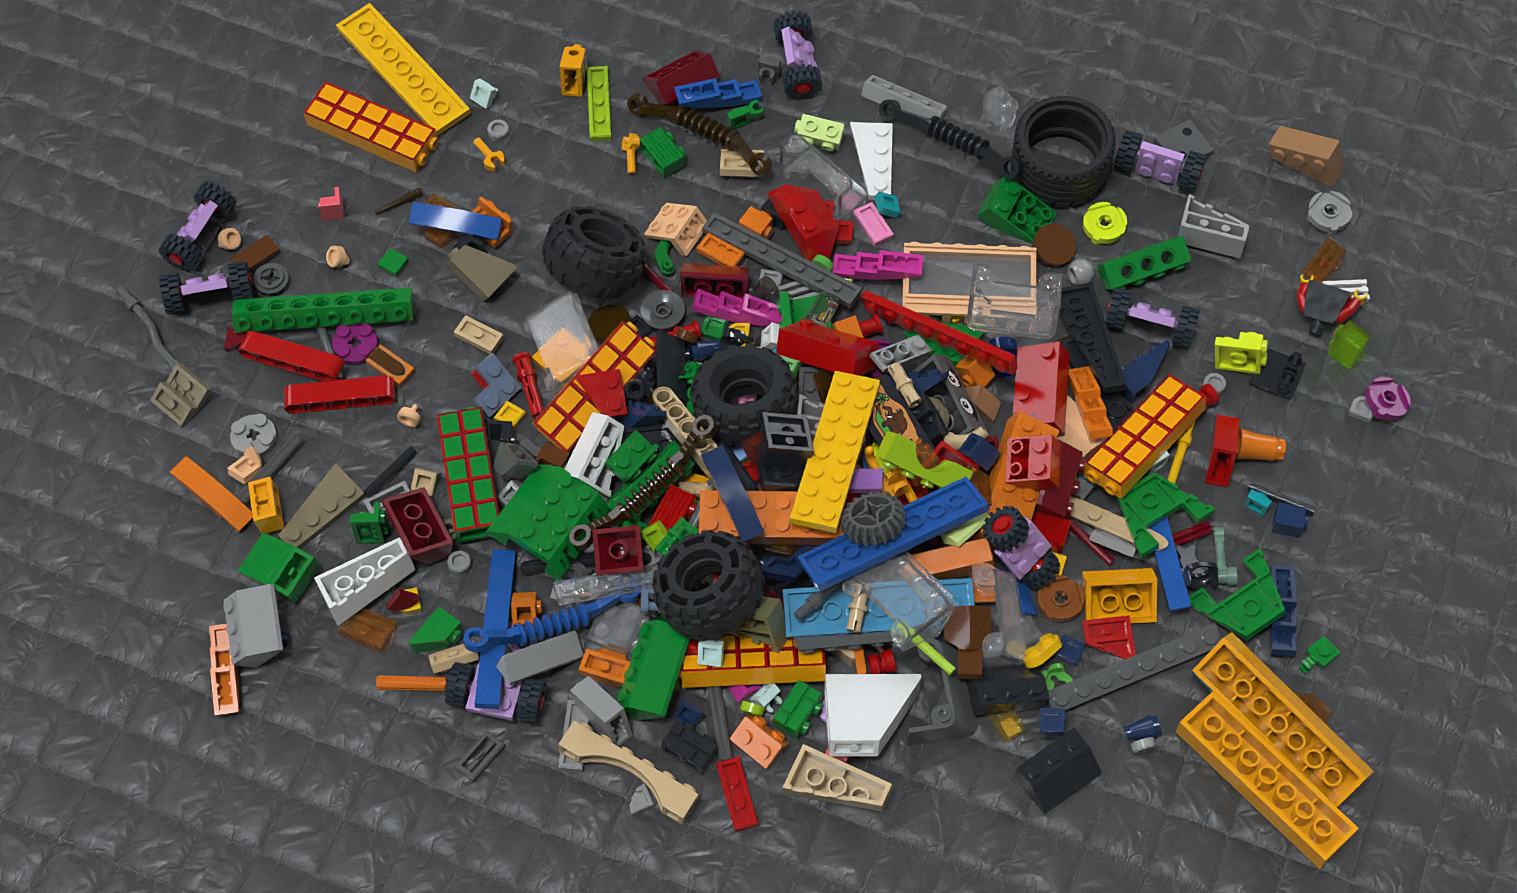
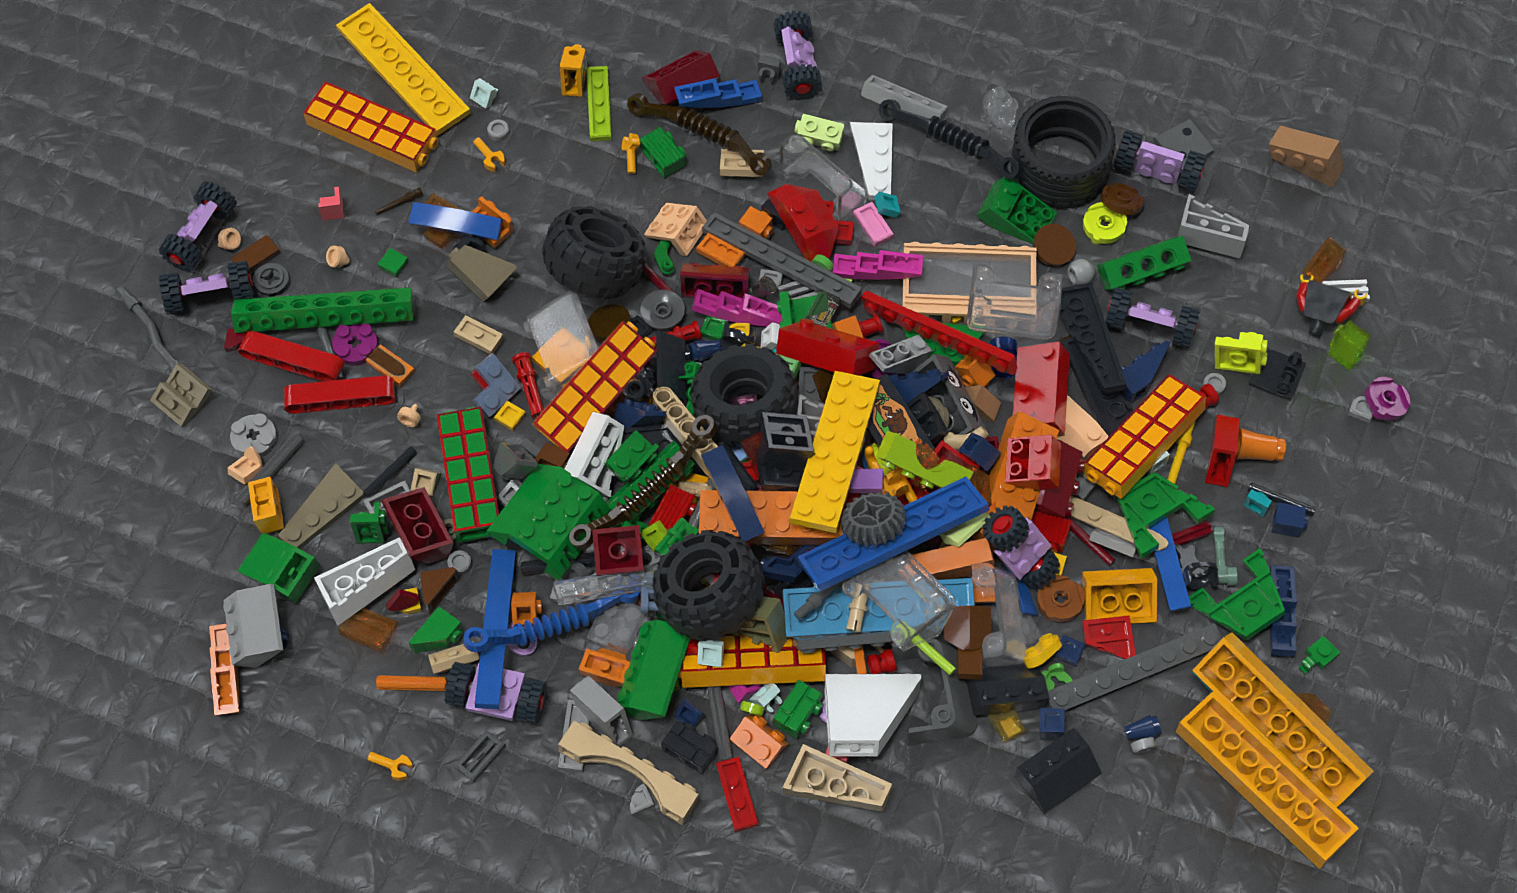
(212, 493): orange slope -> none
(393, 765): none -> light orange bar
(436, 585): none -> reddish brown slope
(502, 431): black bracket -> none
(540, 657): light grey slope -> none
(605, 391): red wing -> none
(686, 335): reddish brown tile -> none
(741, 116): green plate -> none
(904, 385): tan pin -> none
(1089, 403): orange slope -> none
(1122, 199): none -> reddish brown tile
(1325, 222): light grey plate -> none

